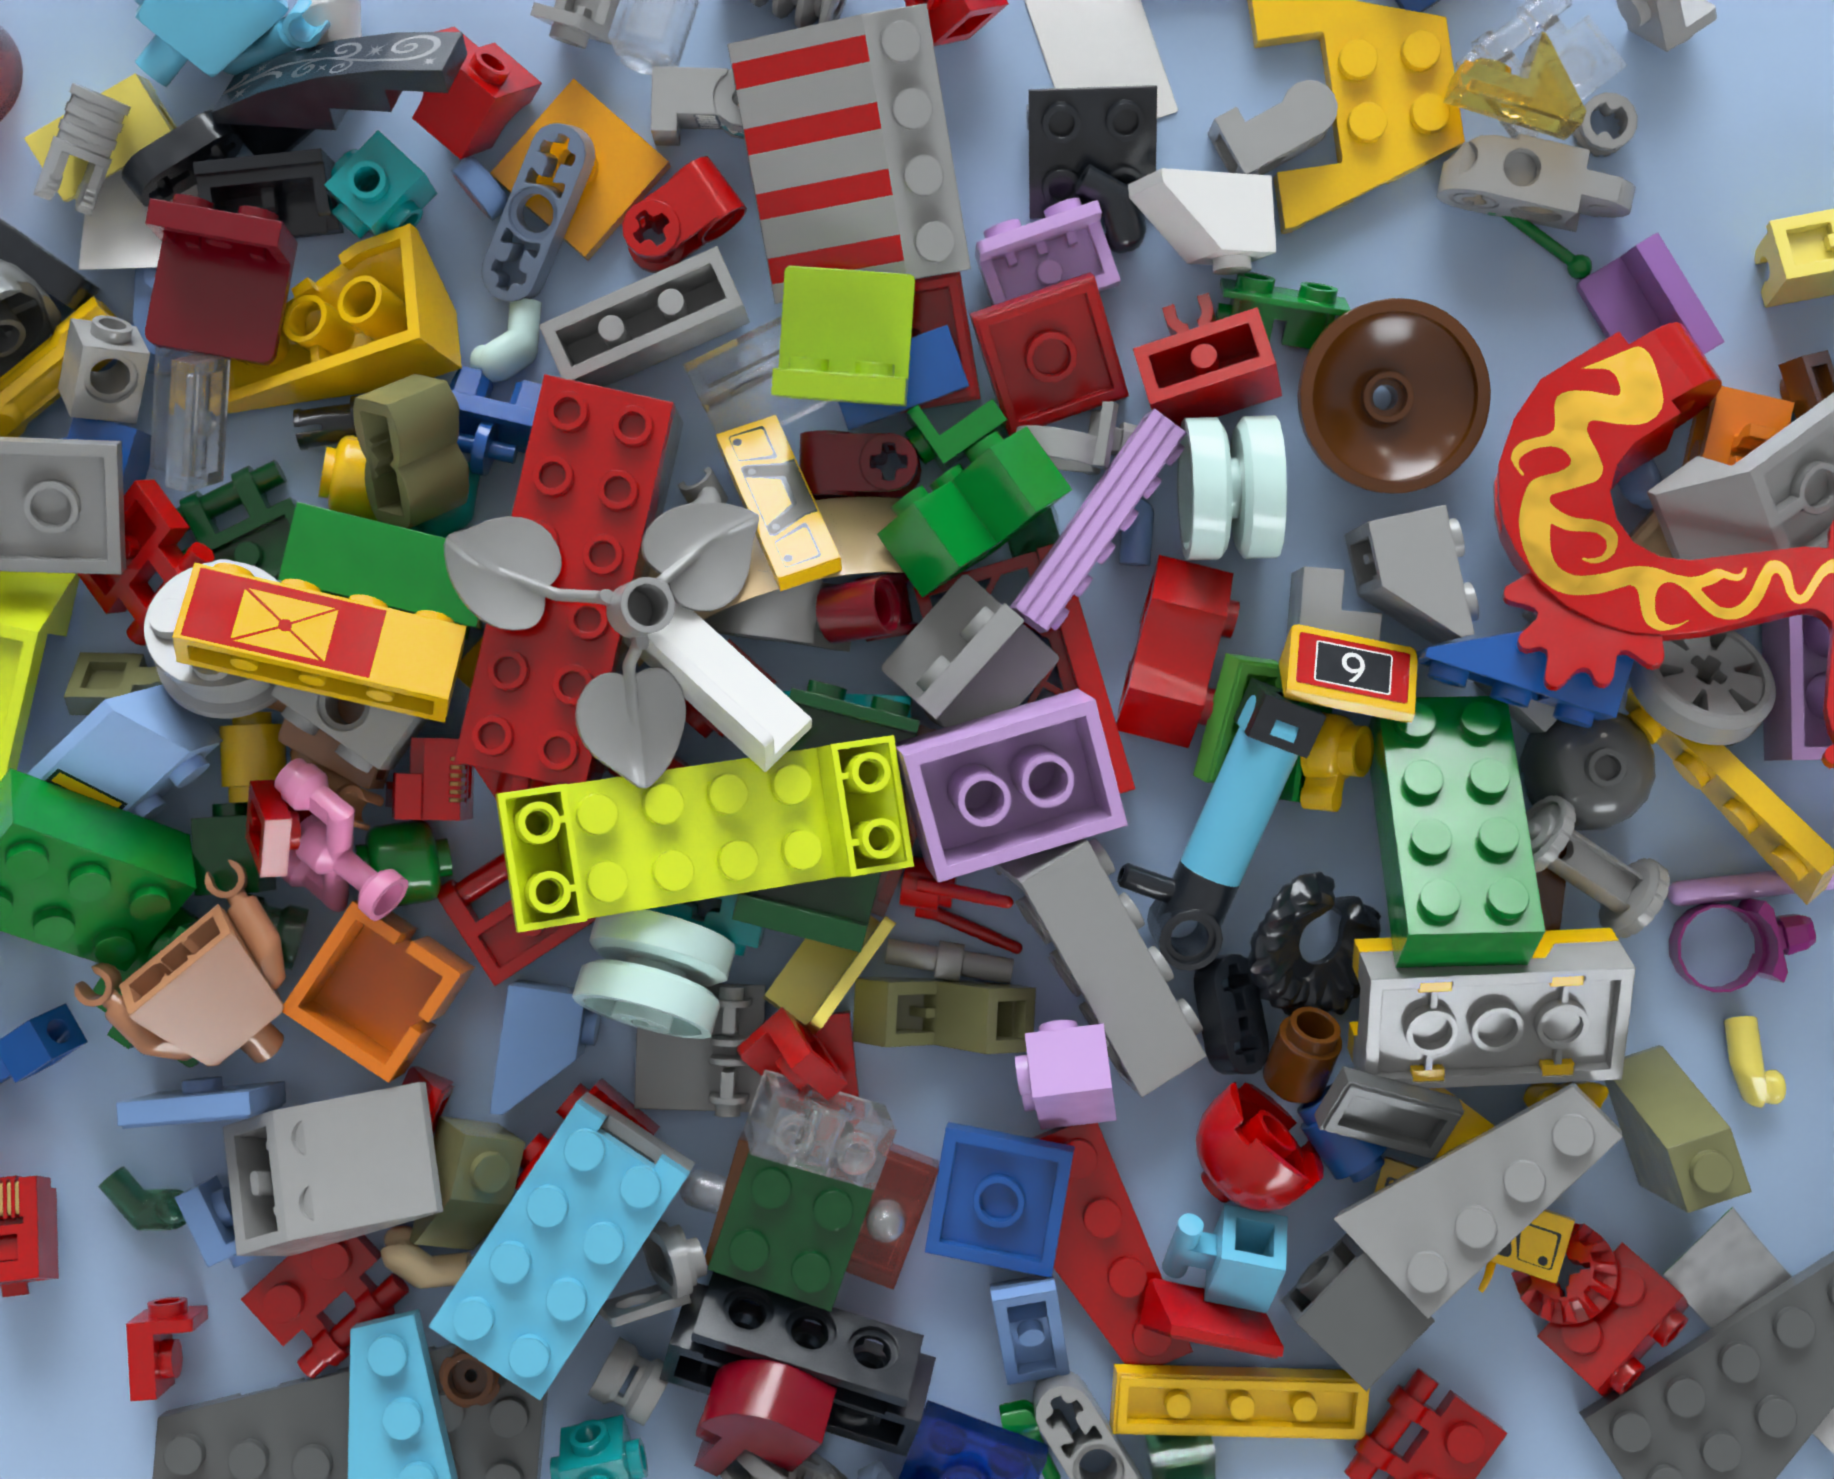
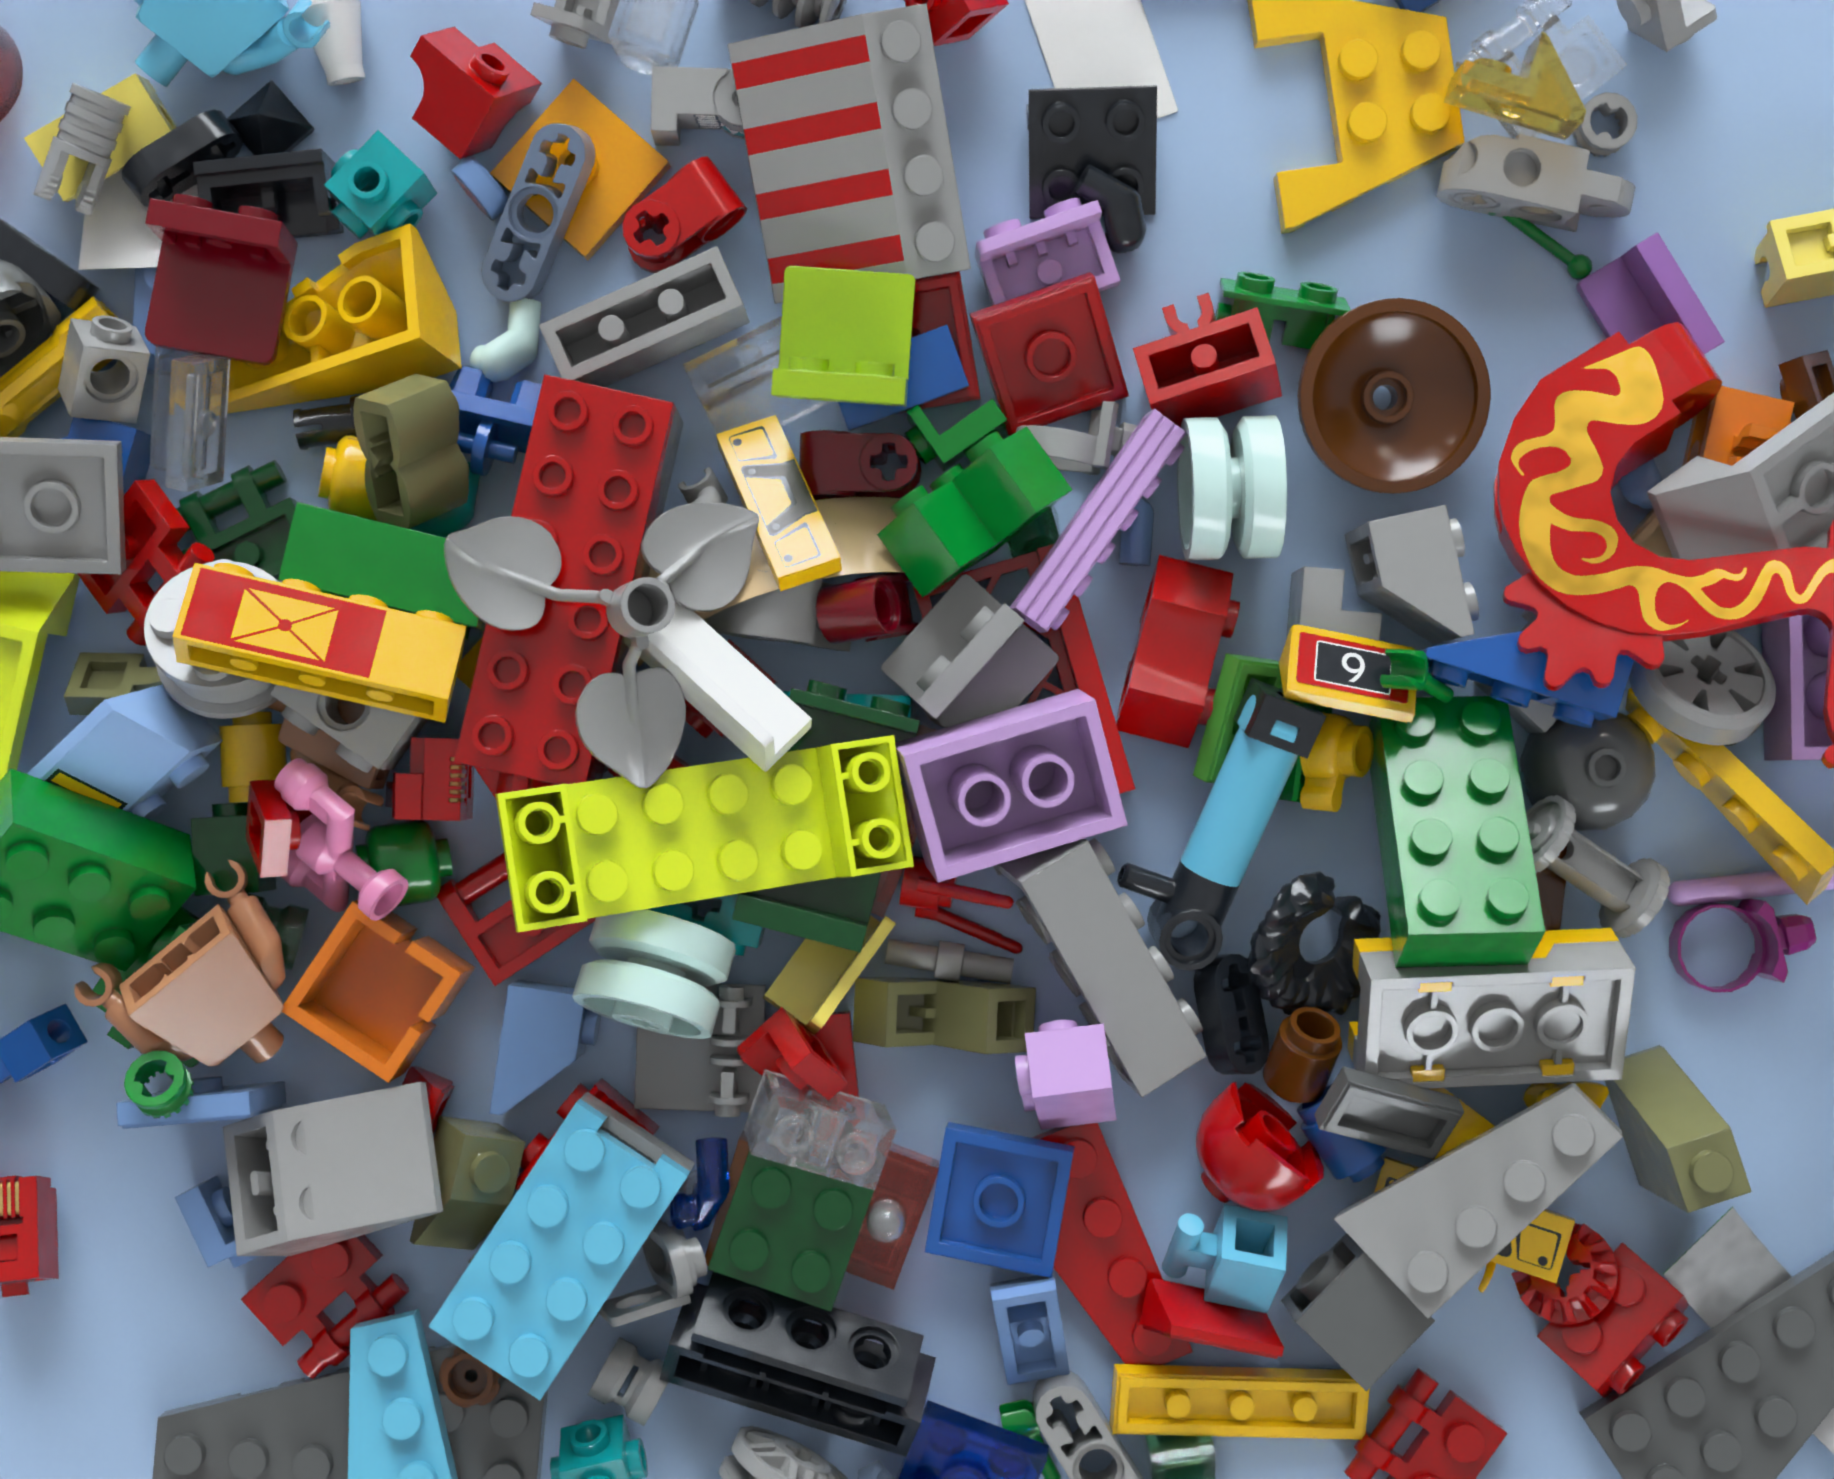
(143, 1208): clear green arm -> none
(152, 1352): red bracket -> none
(170, 1100): none -> green bush
(322, 82): black slope -> none
(417, 1265): tan arm -> none
(711, 1189): none -> clear blue arm
(763, 1410): dark red brick -> none
(1210, 215): white slope -> none
(1277, 132): light grey leg -> none
(1411, 672): none -> green hand
(1747, 1063): light yellow arm -> none

